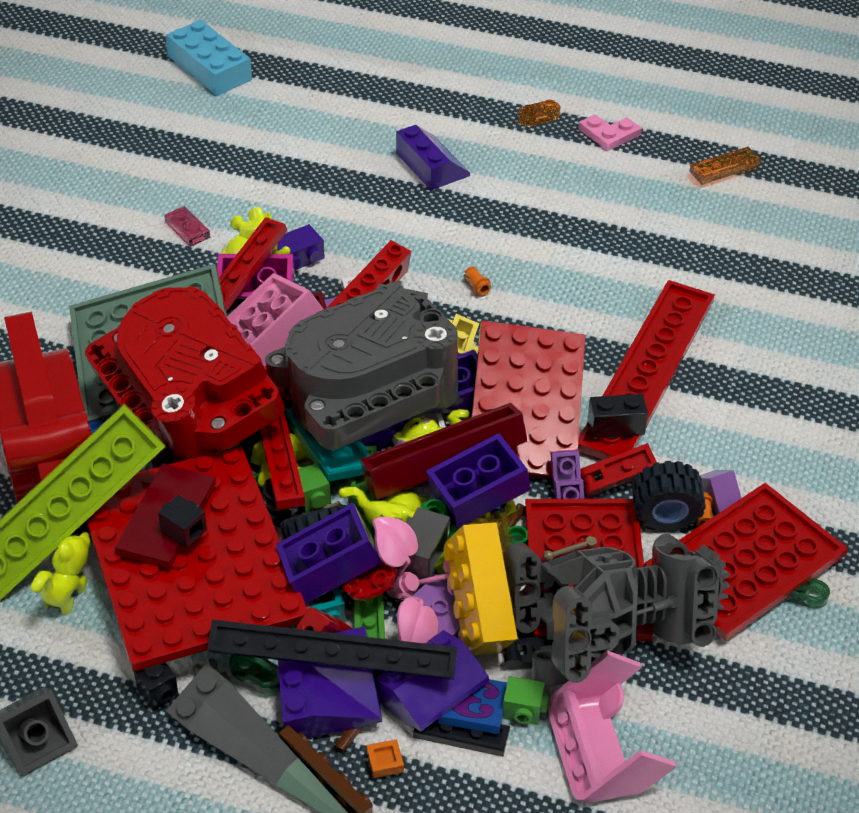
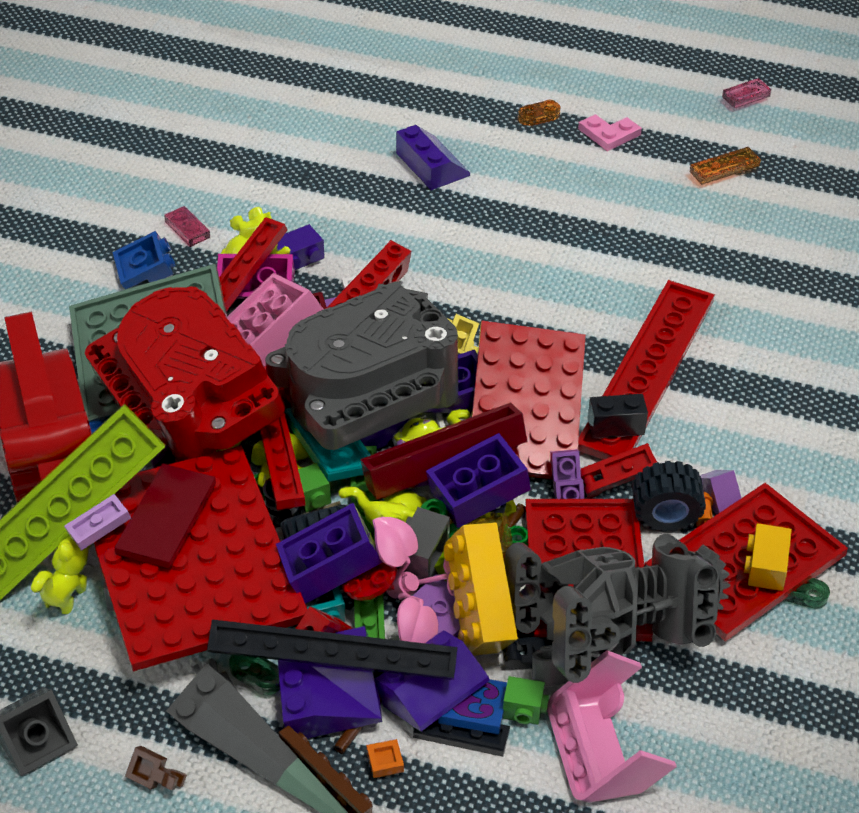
(97, 522): none -> lavender plate
(144, 260): none -> blue plate
(149, 770): none -> reddish brown plate
(156, 685): black brick -> none
(182, 520): black brick -> none
(209, 57): medium azure brick -> none
(480, 284): orange pin -> none
(589, 543): dark tan hinge -> none
(746, 93): none -> clear pink plate
(769, 557): none -> yellow brick

